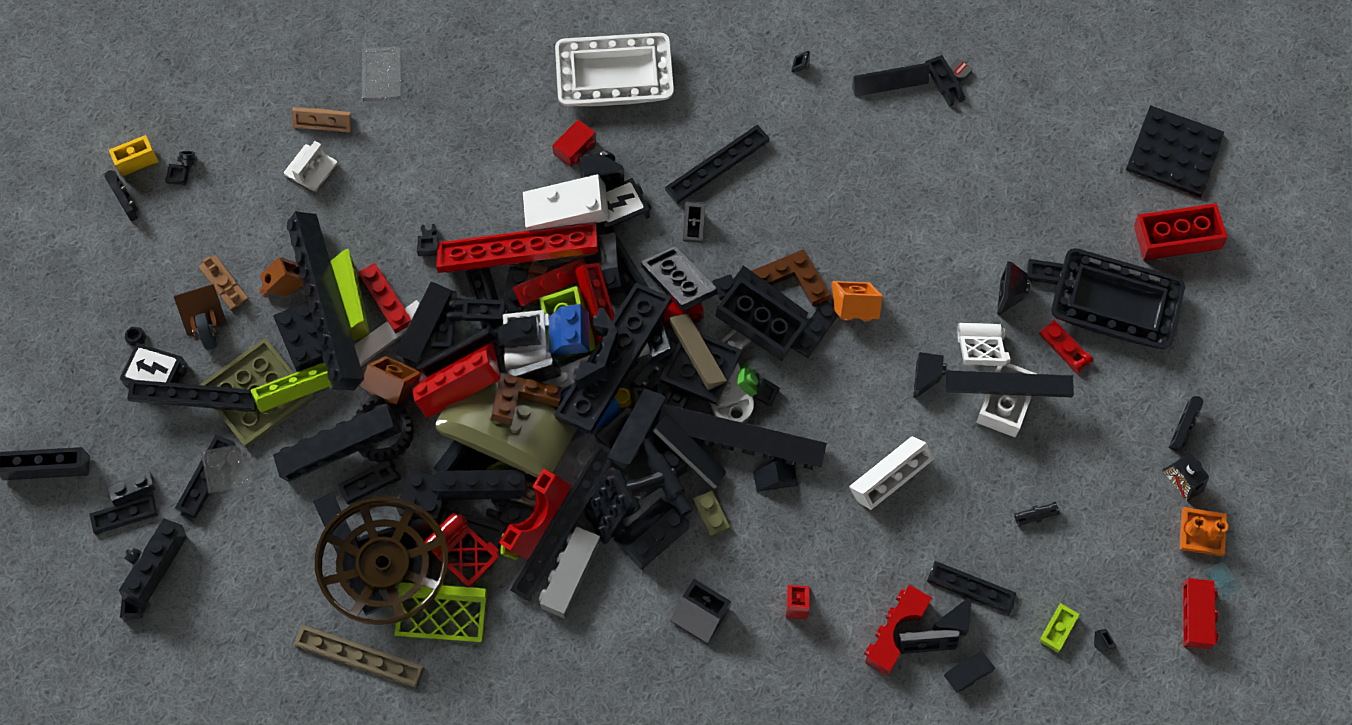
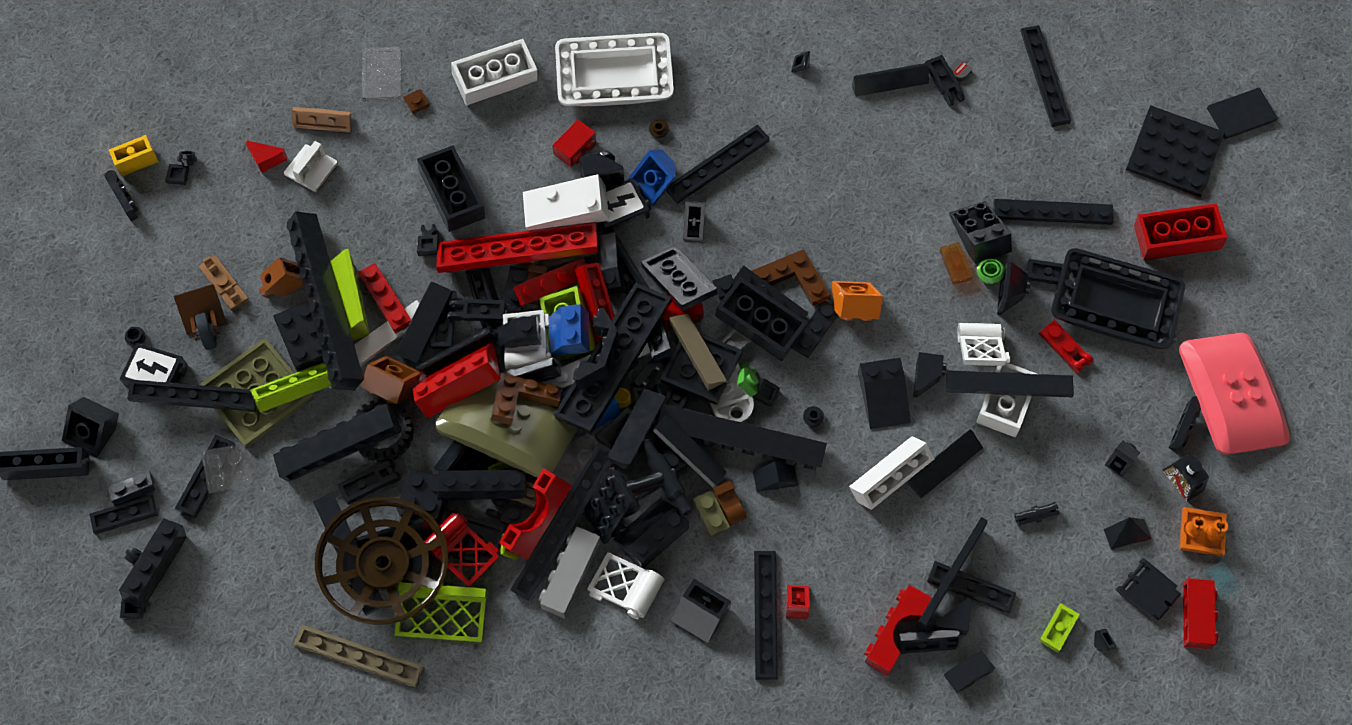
(89, 425): none -> black slope
(266, 155): none -> red slope
(416, 101): none -> reddish brown plate
(451, 188): none -> black brick
(494, 71): none -> white brick
(638, 597): none -> white piece
(654, 174): none -> blue slope
(658, 133): none -> dark brown plate
(729, 503): none -> reddish brown leg
(765, 615): none -> black tile
(813, 422): none -> black plate
(884, 393): none -> black slope
(945, 463): none -> black slope
(951, 575): none -> black tile
(956, 263): none -> clear orange plate
(982, 232): none -> black slope
(990, 271): none -> bright green cone
(1045, 76): none -> black tile
(1054, 211): none -> black plate
(1122, 458): none -> black slope
(1127, 532): none -> black slope
(1149, 590): none -> black plate
(1235, 393): none -> coral wedge
(1242, 113): none -> black tile

